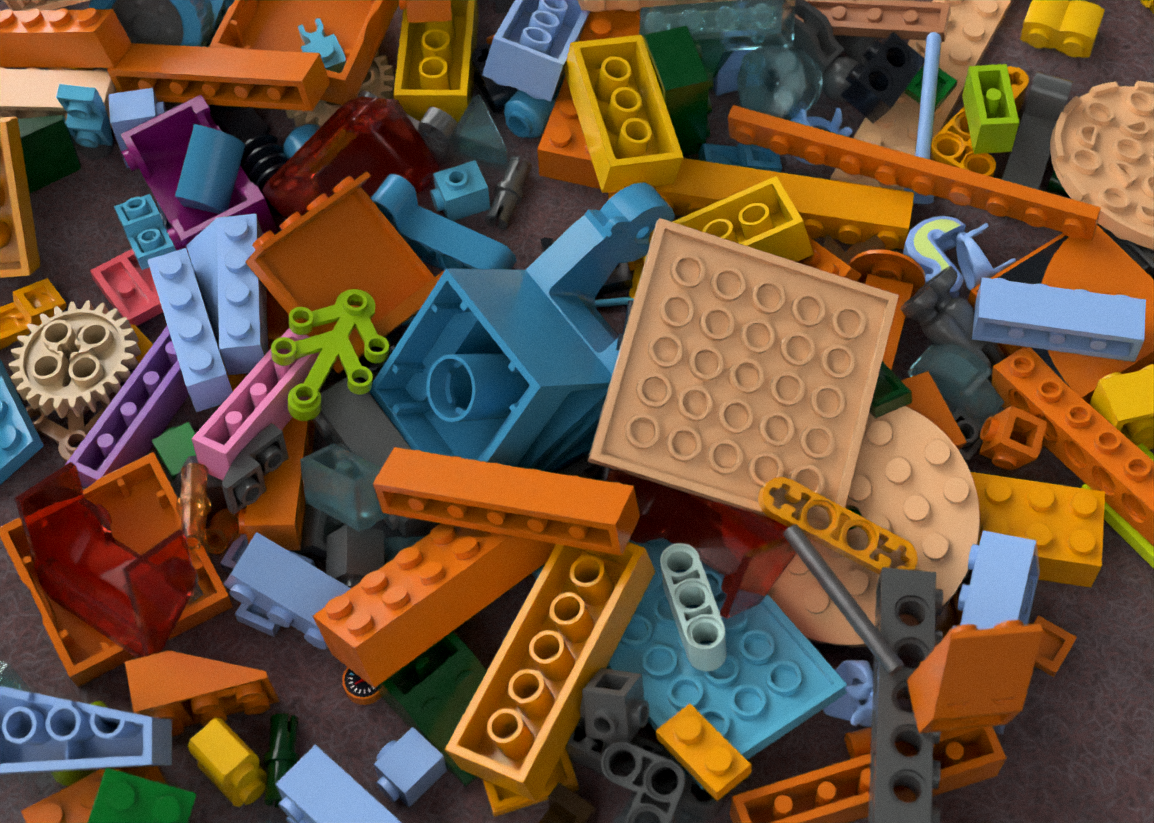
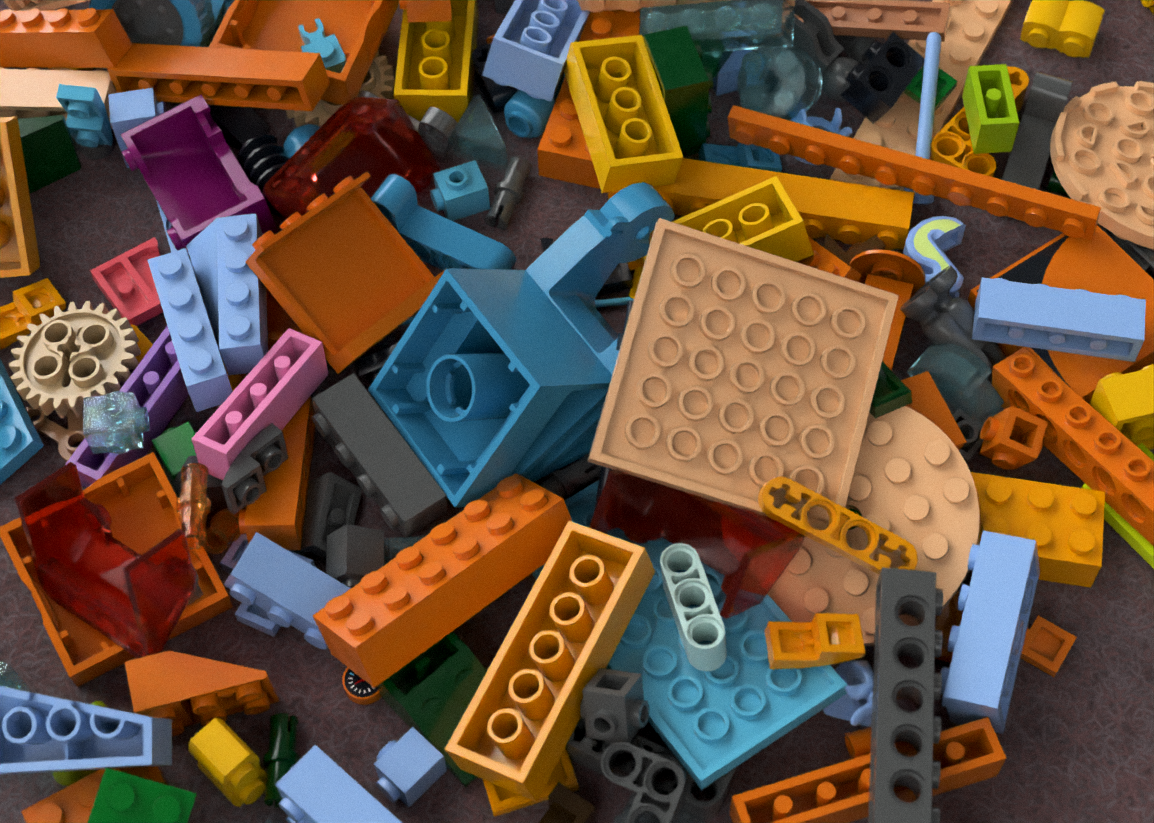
(114, 422): none -> clear light blue brick
(144, 229): medium azure slope -> none
(209, 170): dark azure brick -> none
(331, 346): lime plant -> none
(342, 486): clear light blue brick -> none
(508, 500): orange brick -> none
(703, 752): light orange plate -> none
(822, 642): none -> light orange slope
(843, 600): flat silver bar -> none
(972, 259): light blue piece -> none
(975, 677): orange slope -> none

